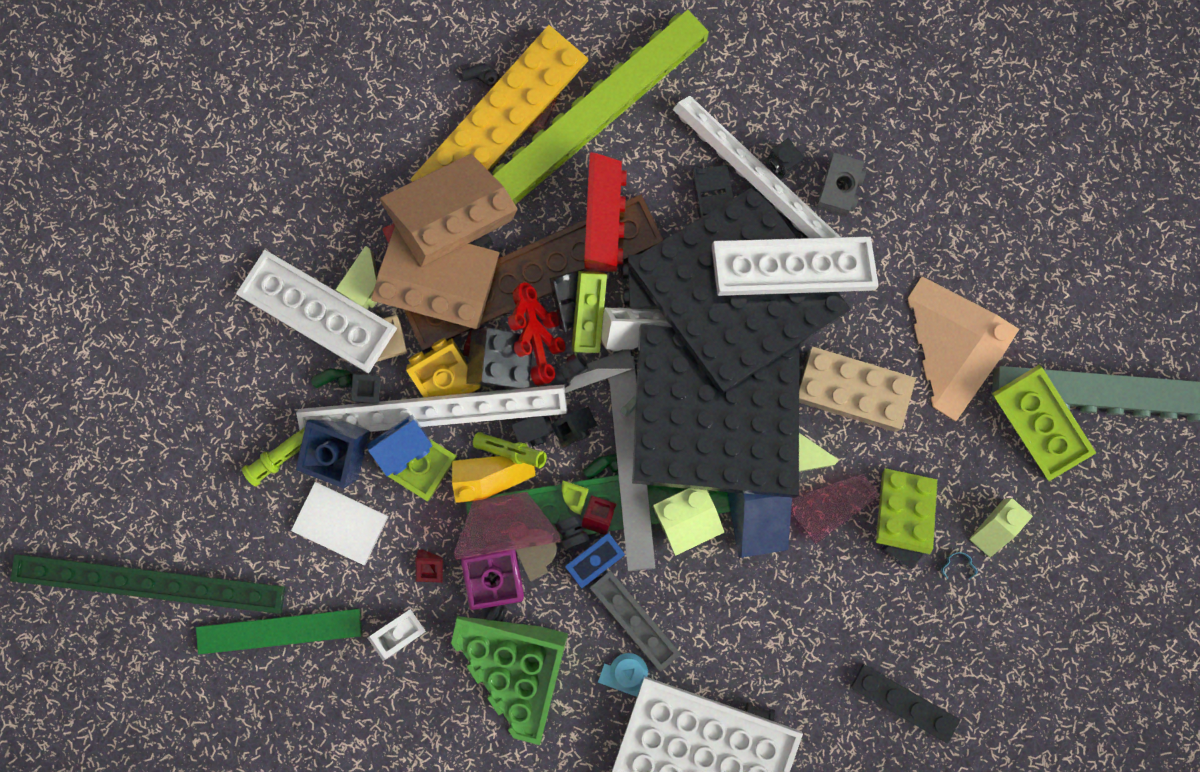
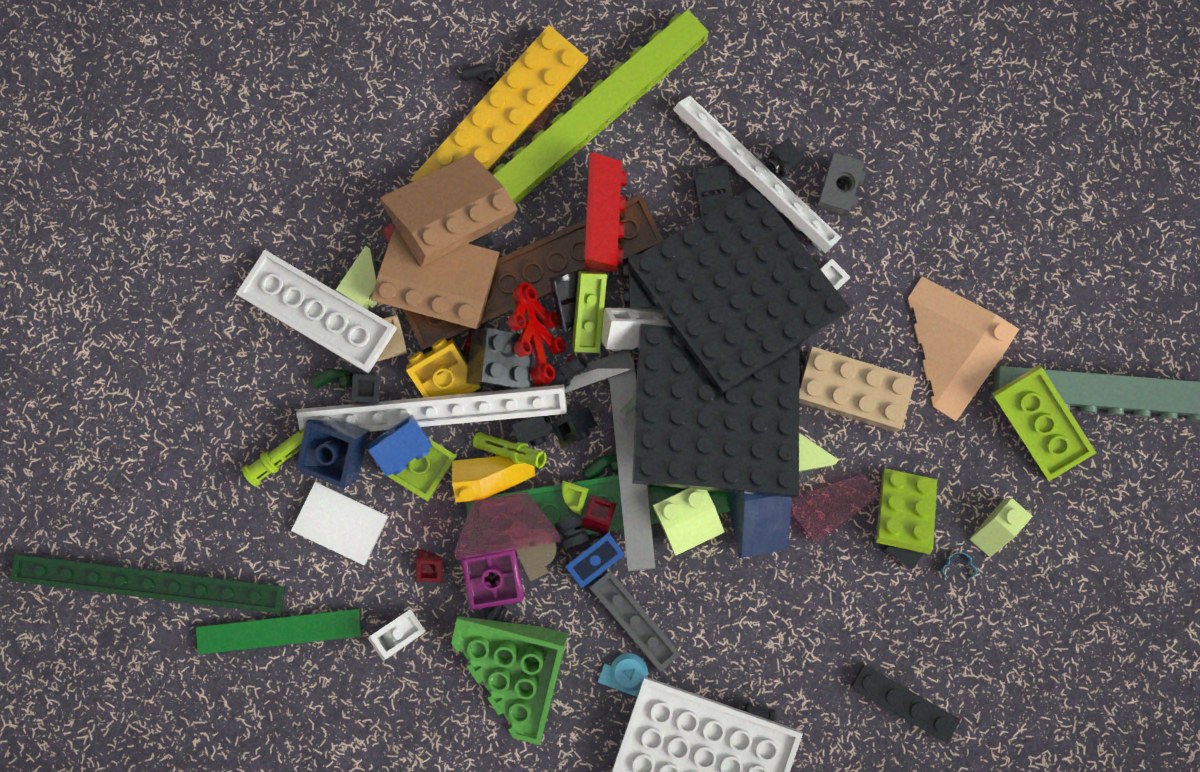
(794, 266): white plate -> none

